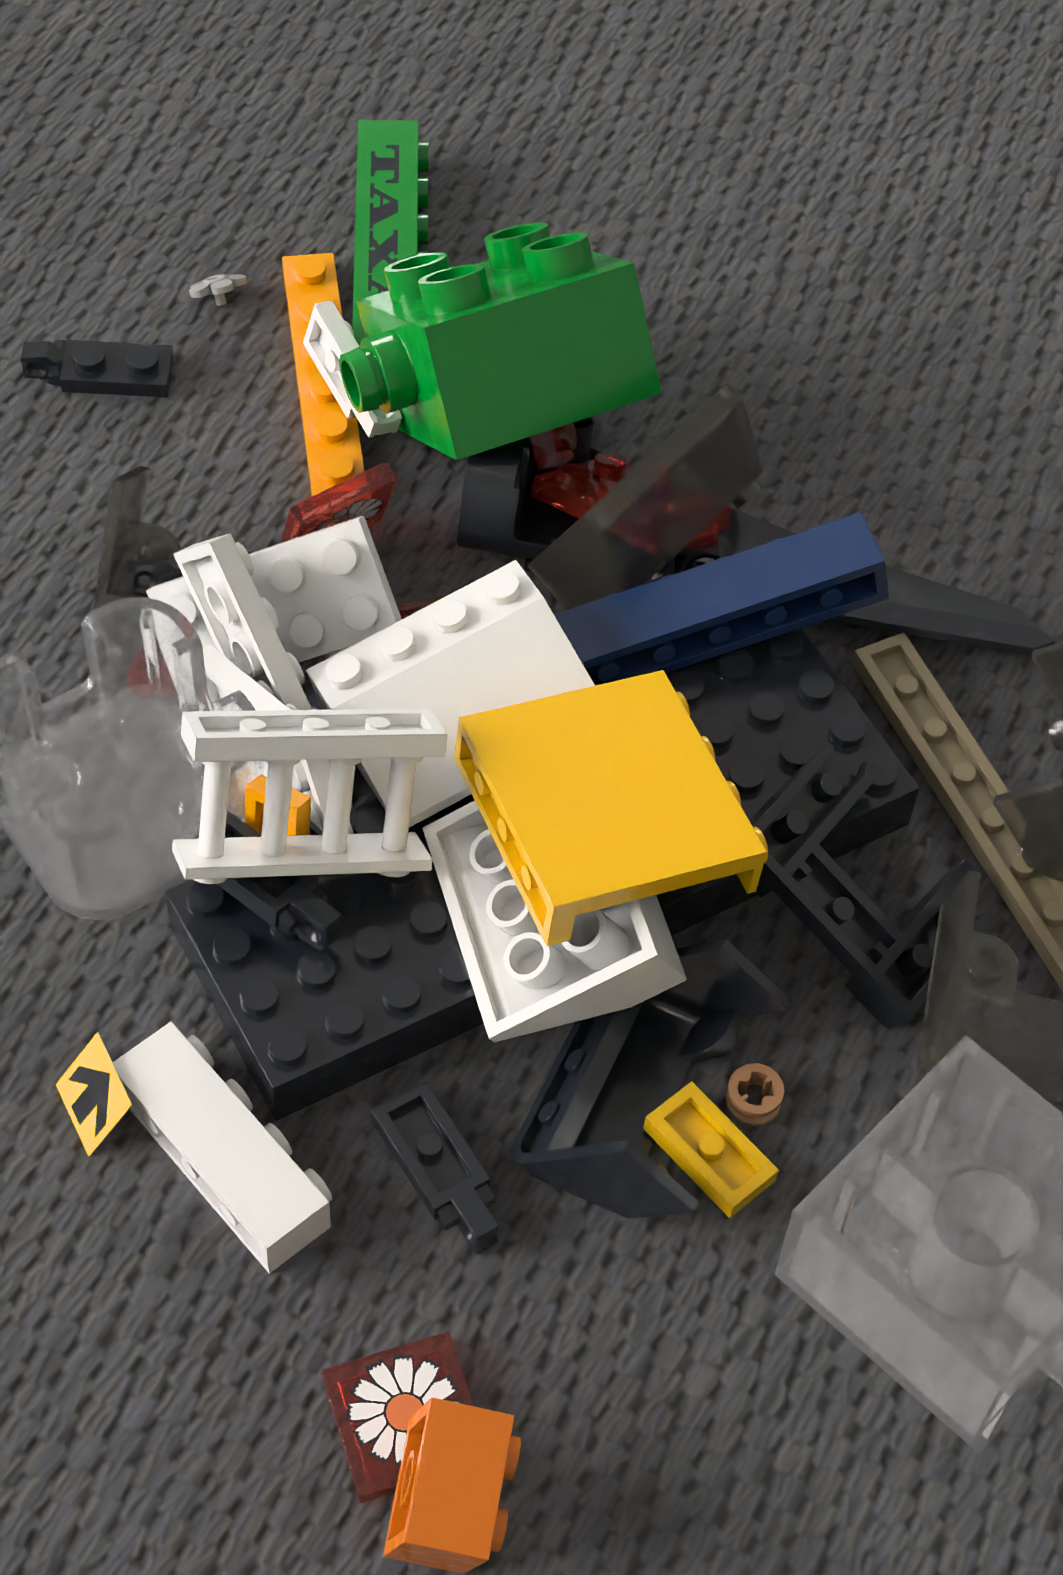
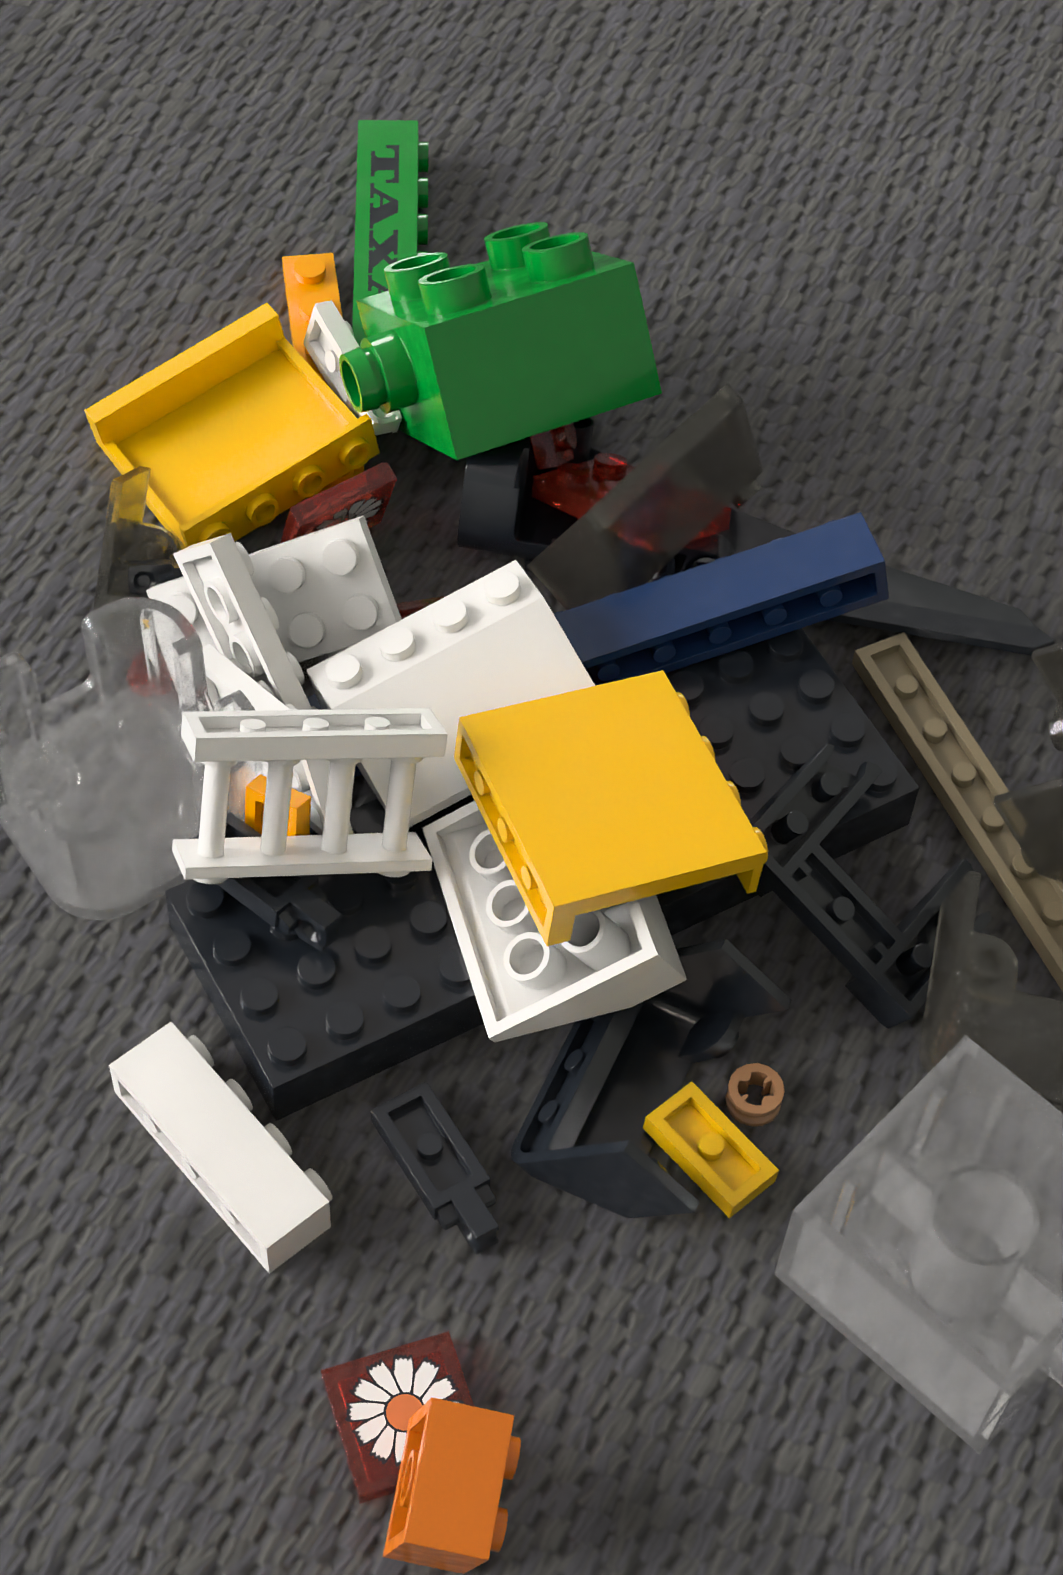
(93, 1094): yellow sticker -> none
(101, 366): black hinge -> none
(217, 286): light grey plant -> none
(231, 431): none -> yellow panel

